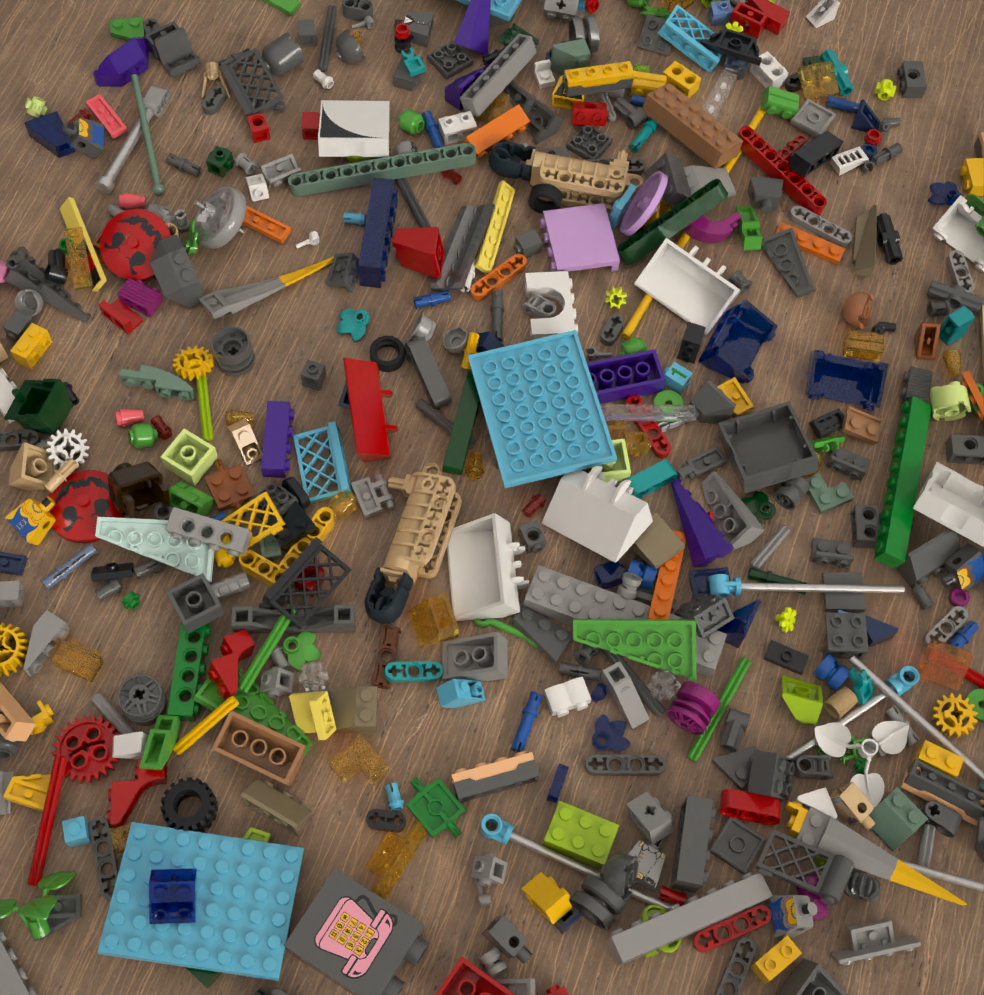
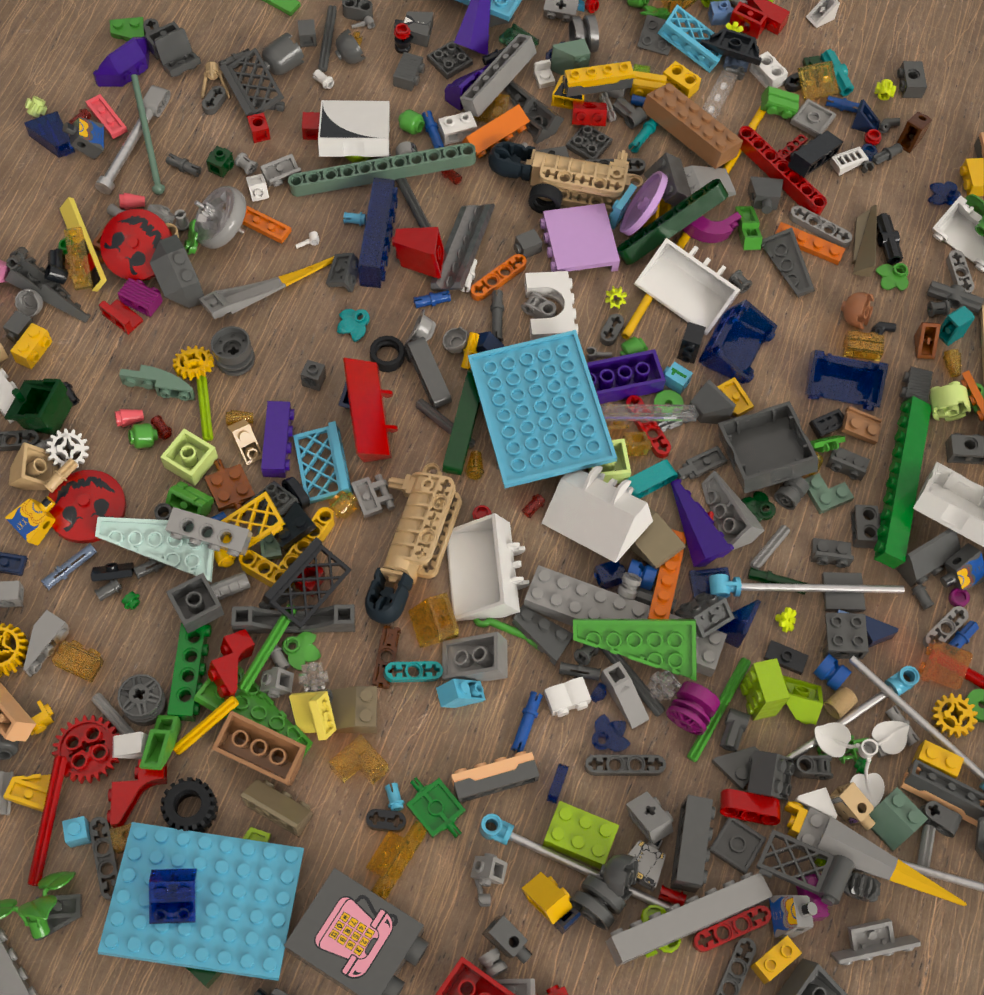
(136, 487): dark brown piece -> none
(413, 64): teal plate -> none
(480, 511): none -> red plate
(494, 231): light yellow tile -> none
(532, 529): dark grey brick -> none
(764, 689): none -> lime brick
(863, 685): teal plate -> none
(892, 277): none -> bright green plate
(917, 126): none -> reddish brown torso

